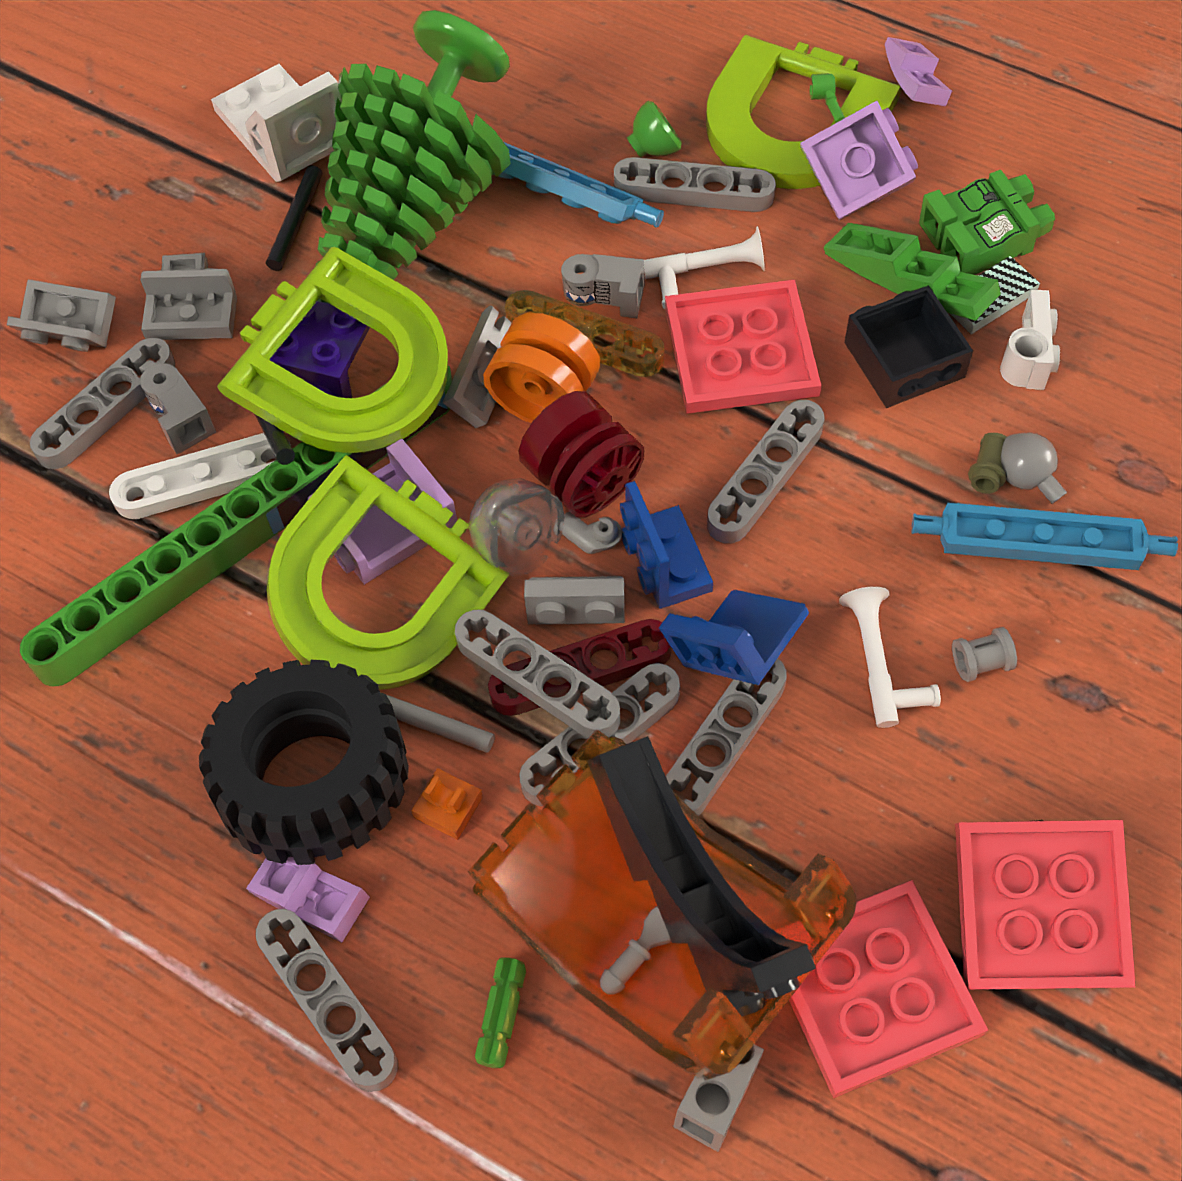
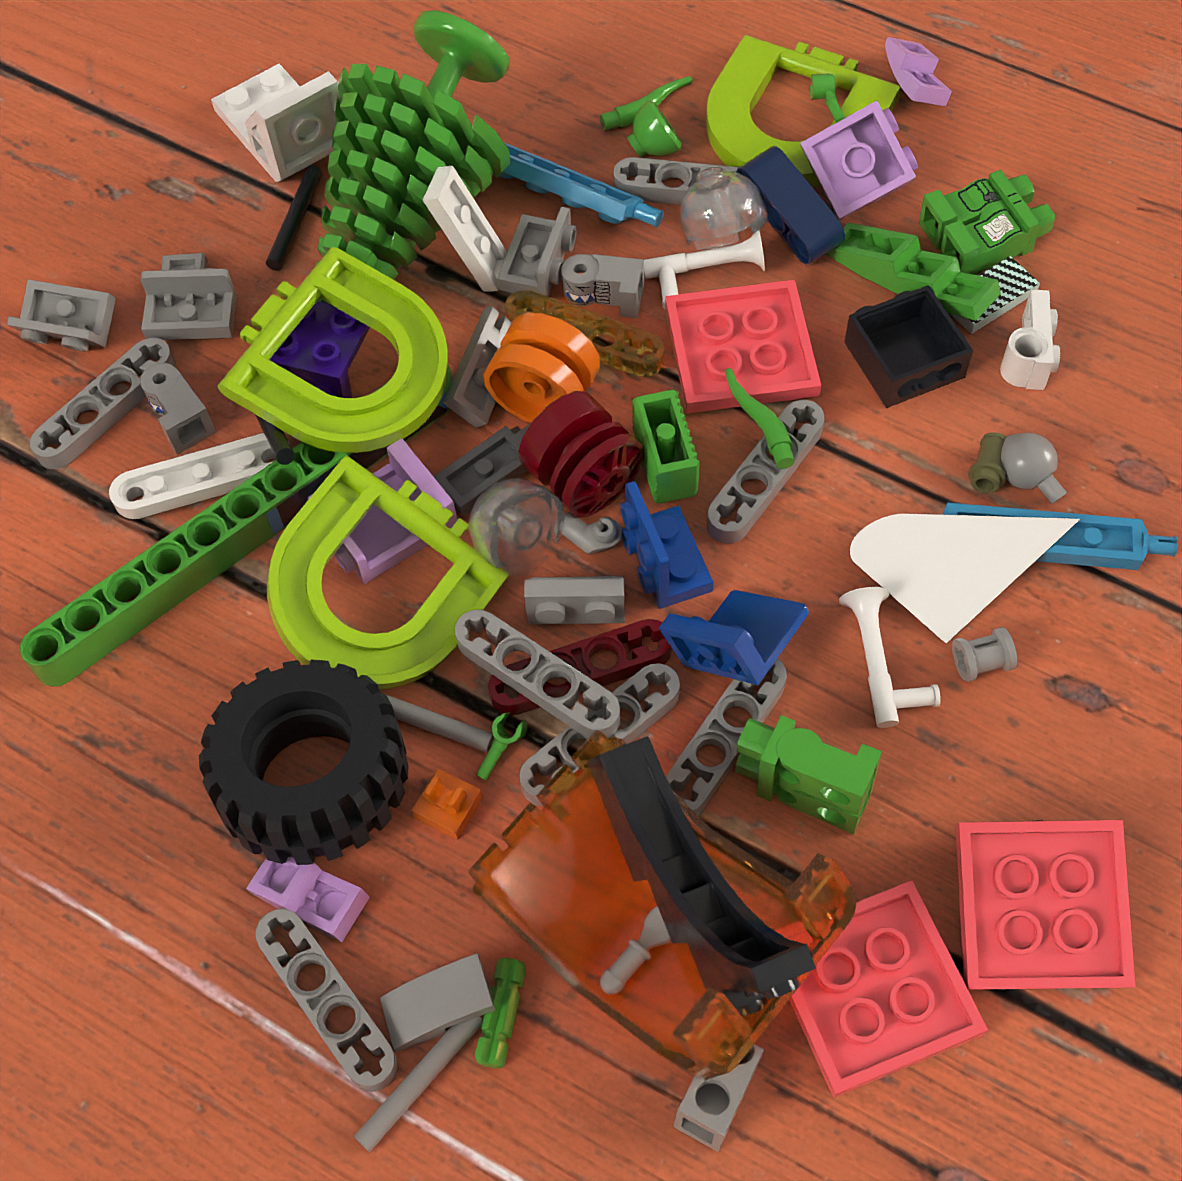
(416, 1083): none -> light grey bar
(437, 1001): none -> light grey slope
(465, 226): none -> white plate
(483, 466): none -> dark grey hinge
(499, 744): none -> bright green hand
(537, 253): none -> light grey bracket
(625, 114): none -> bright green animal
(668, 448): none -> bright green brick
(720, 208): none -> clear cylinder
(772, 427): none -> bright green animal
(794, 206): none -> dark blue beam
(808, 772): none -> bright green hips
(951, 564): none -> white sticker

